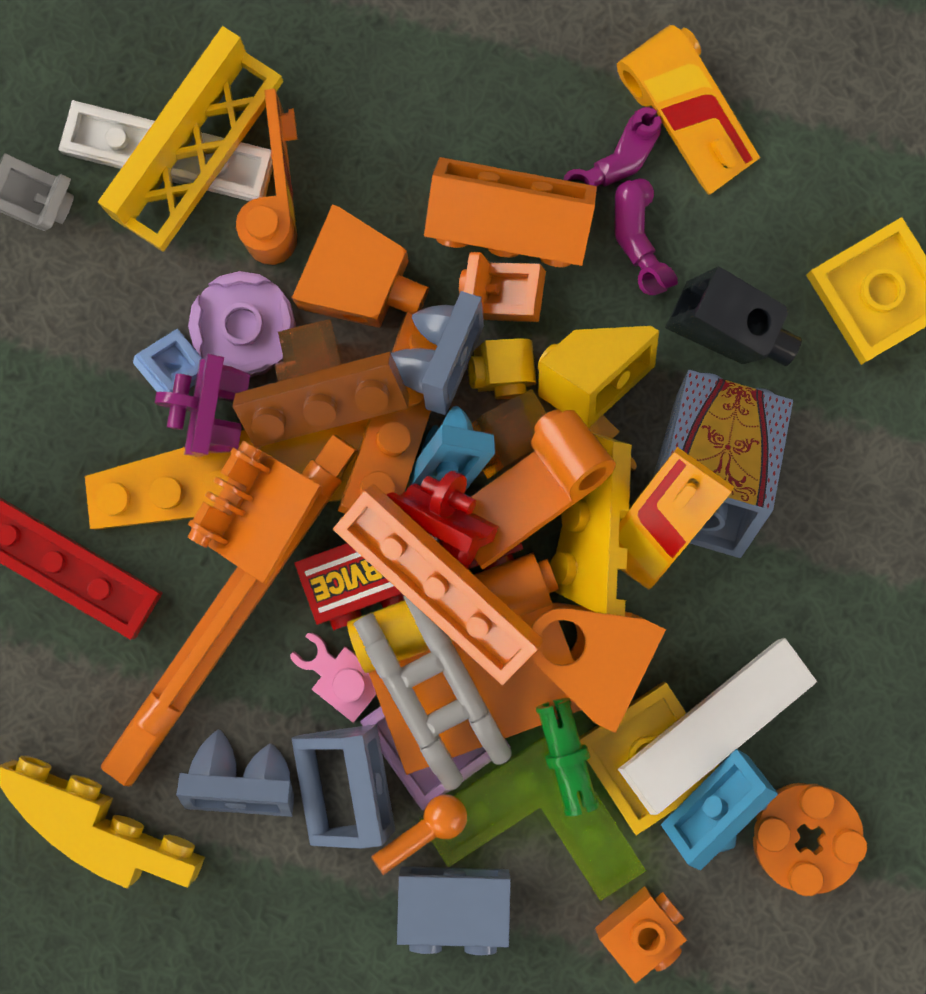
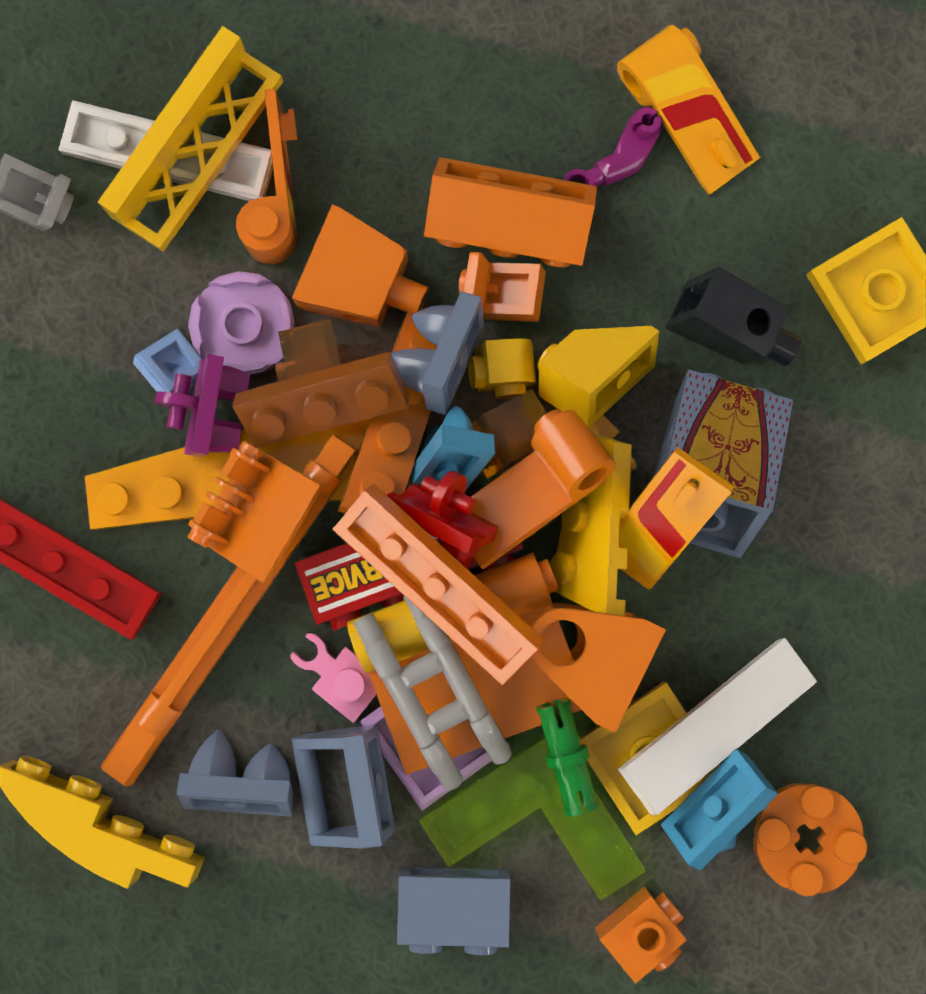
(442, 819): orange bar -> none
(630, 234): magenta arm -> none

